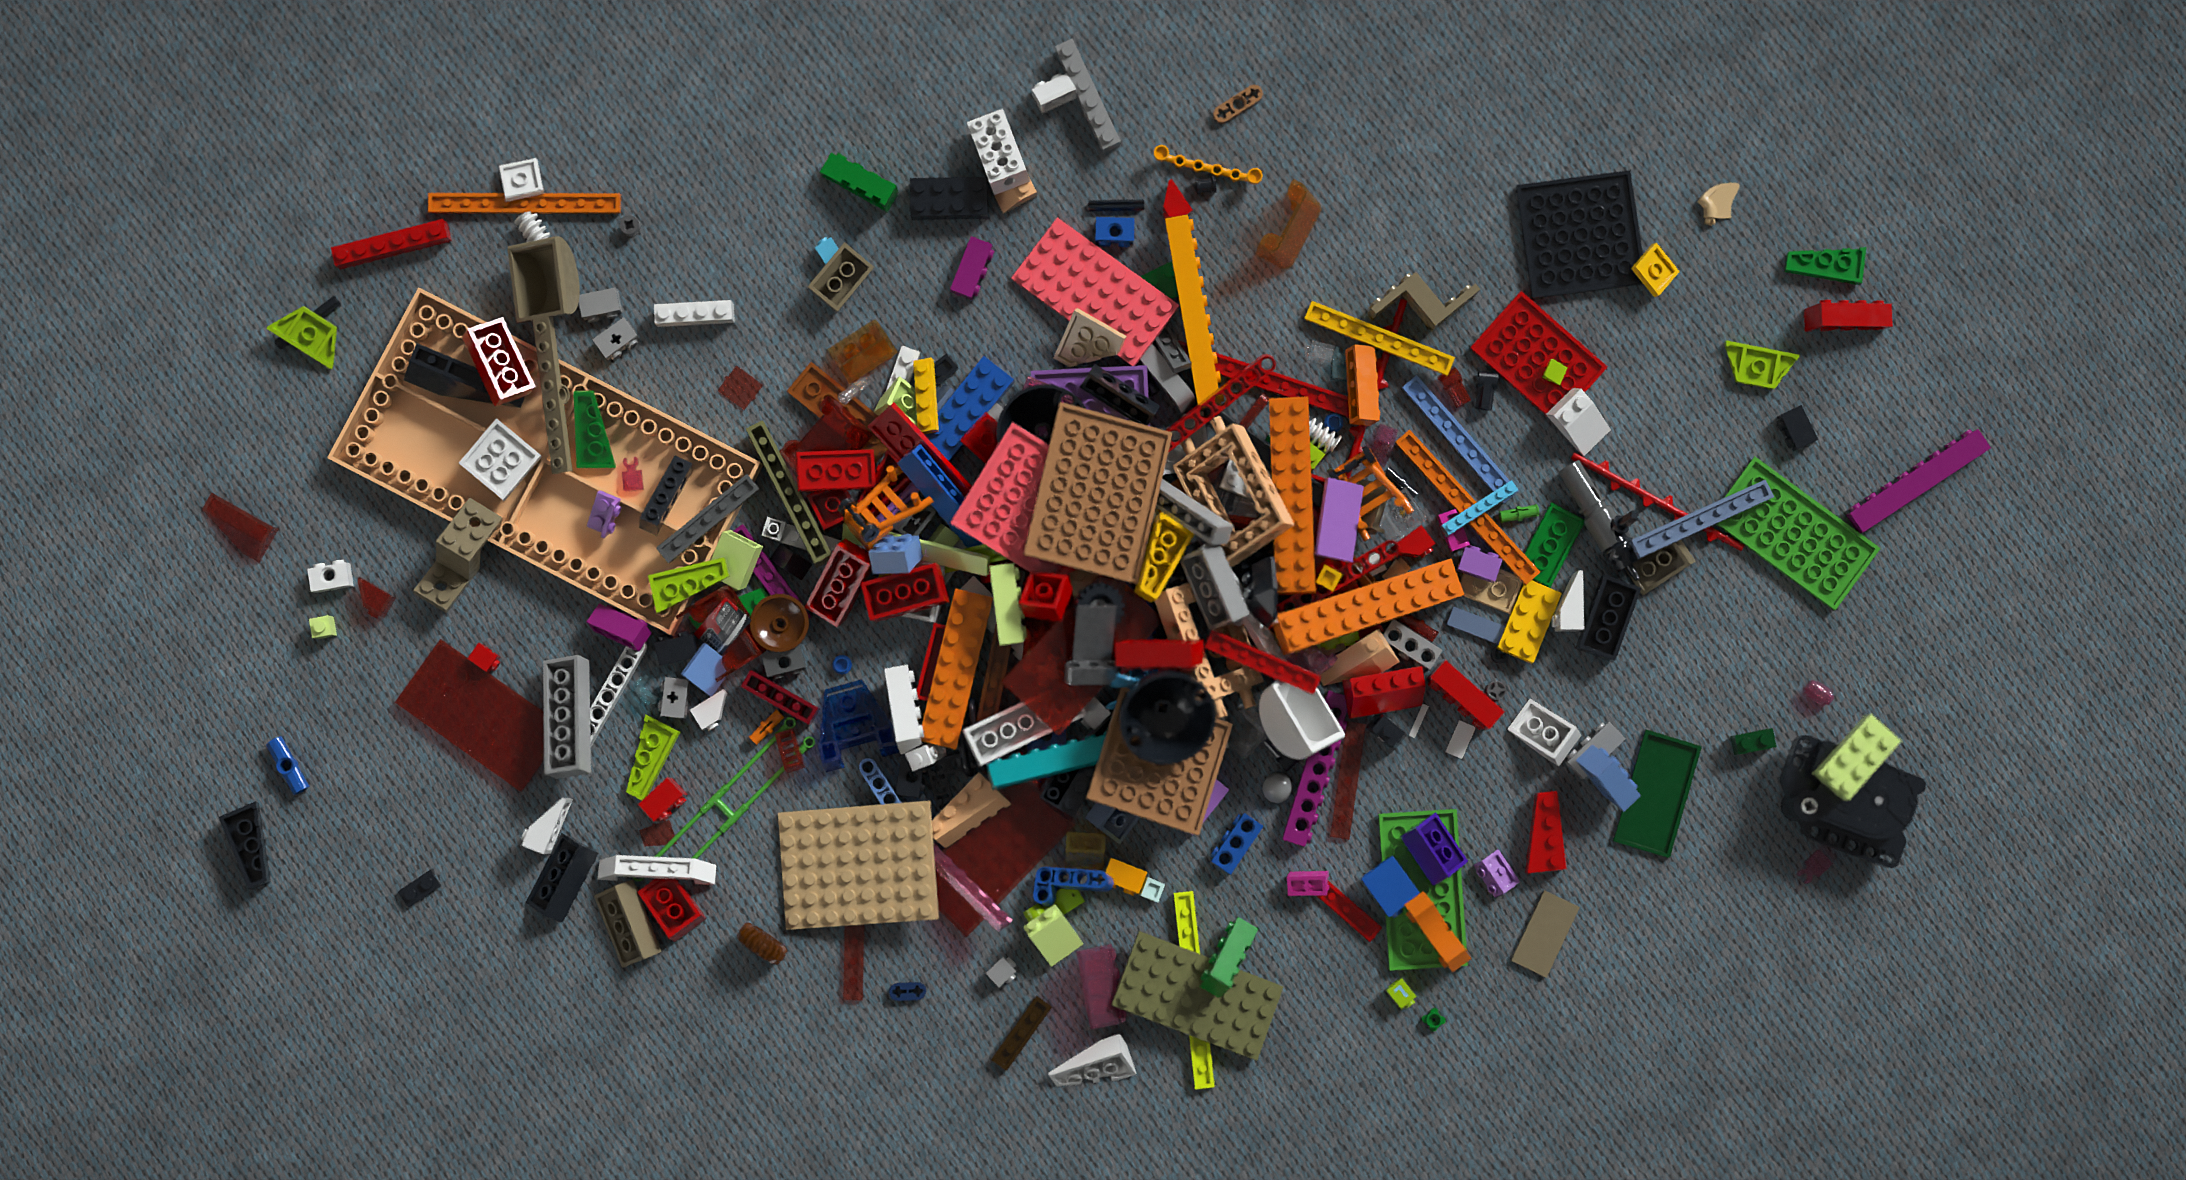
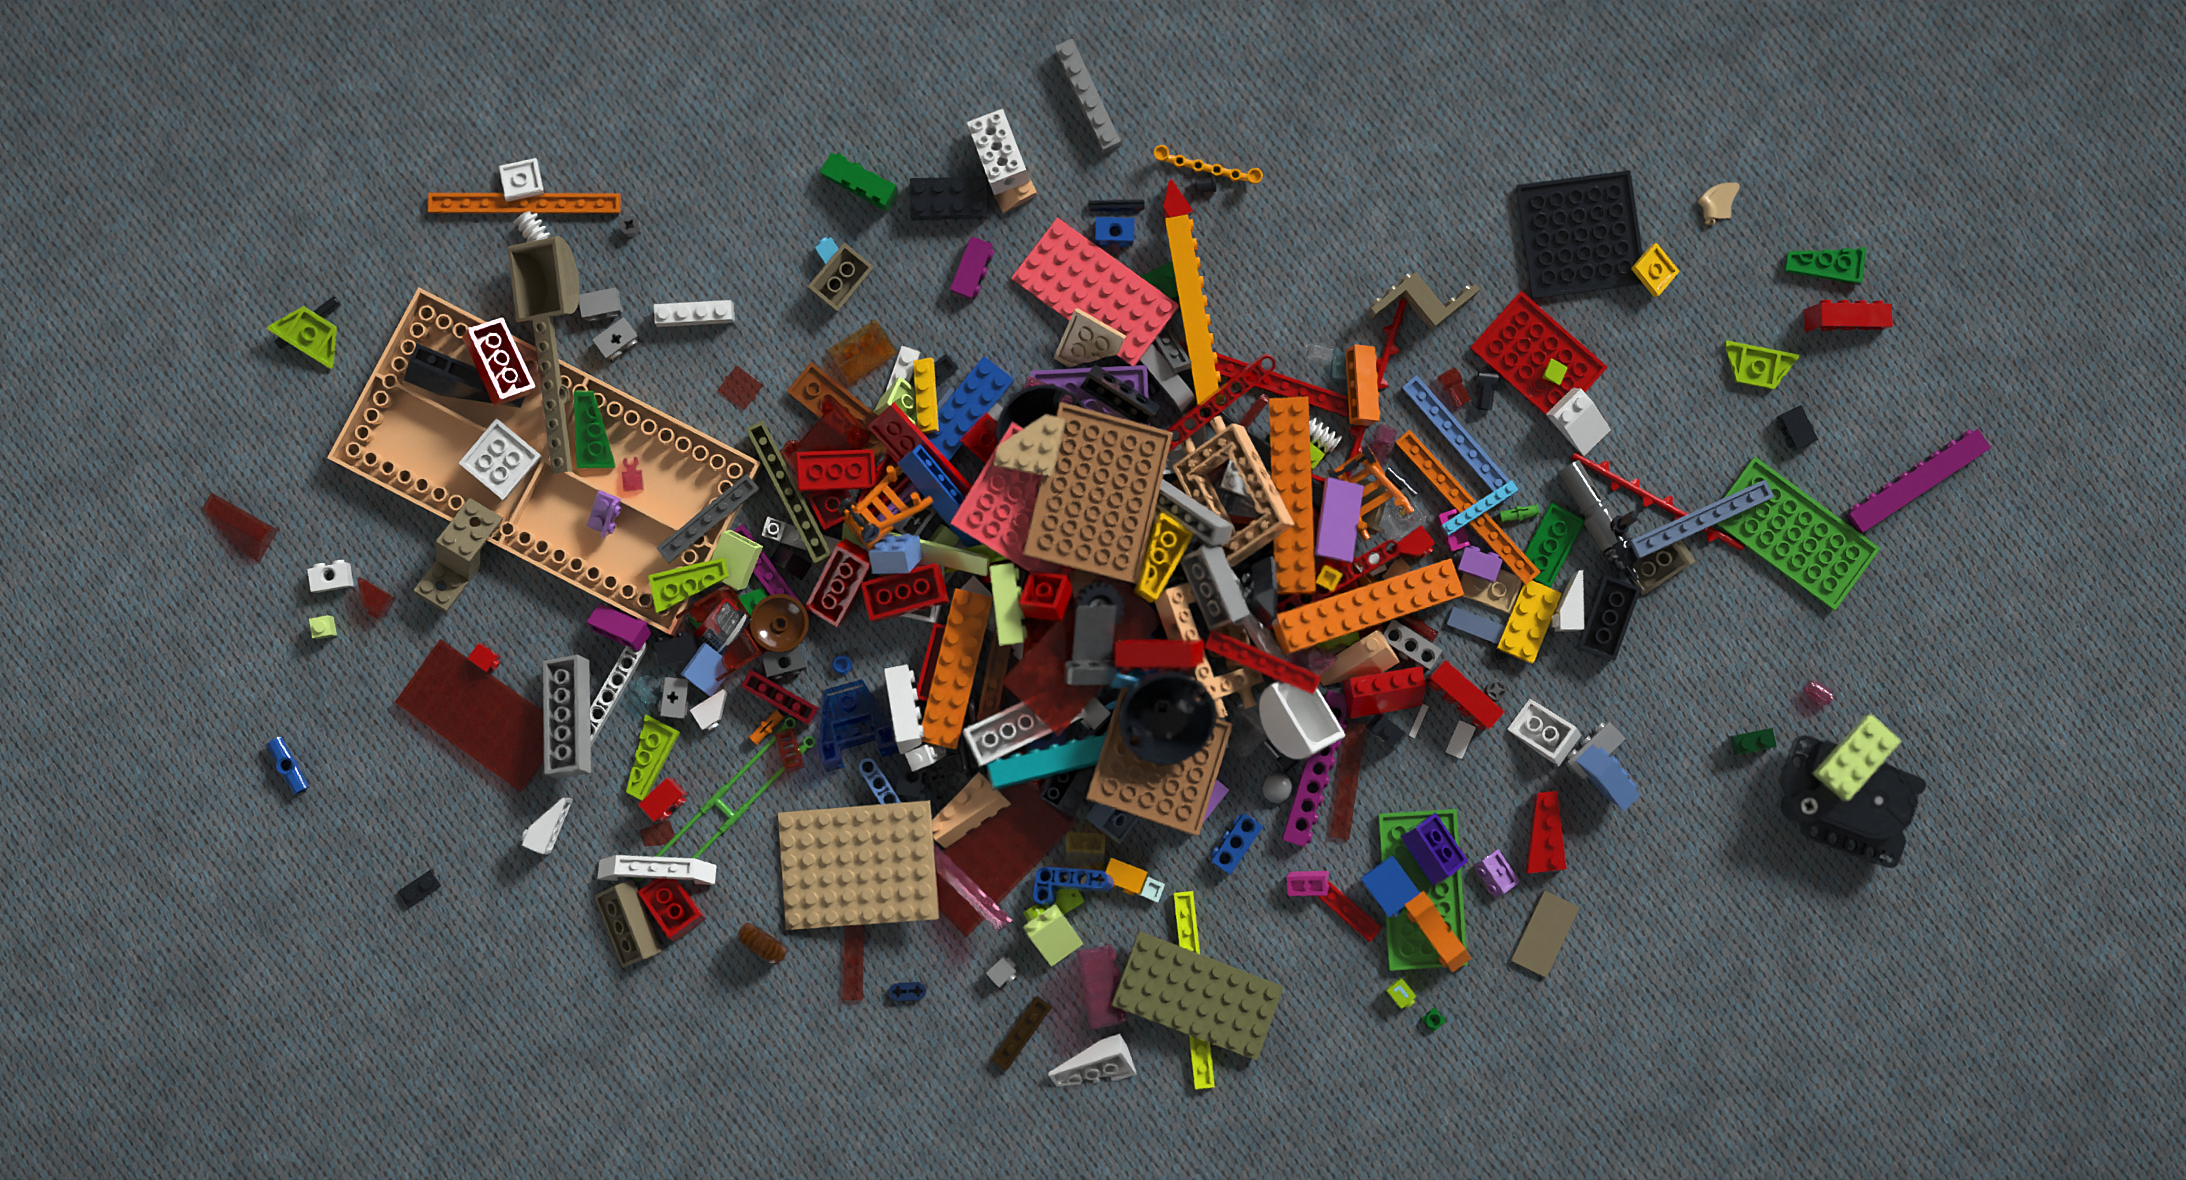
(247, 841): black wedge -> none
(391, 244): red brick -> none
(561, 878): black slope -> none
(665, 495): black brick -> none
(854, 390): clear axle -> none
(1033, 448): none -> tan plate
(1054, 93): white slope -> none
(1228, 115): medium nougat beam -> none
(1230, 955): wedge -> none
(1285, 248): clear orange windscreen -> none
(1334, 422): blue plate -> none
(1379, 338): yellow plate -> none
(1663, 780): dark green tile -> none
(1816, 864): clear pink plate -> none

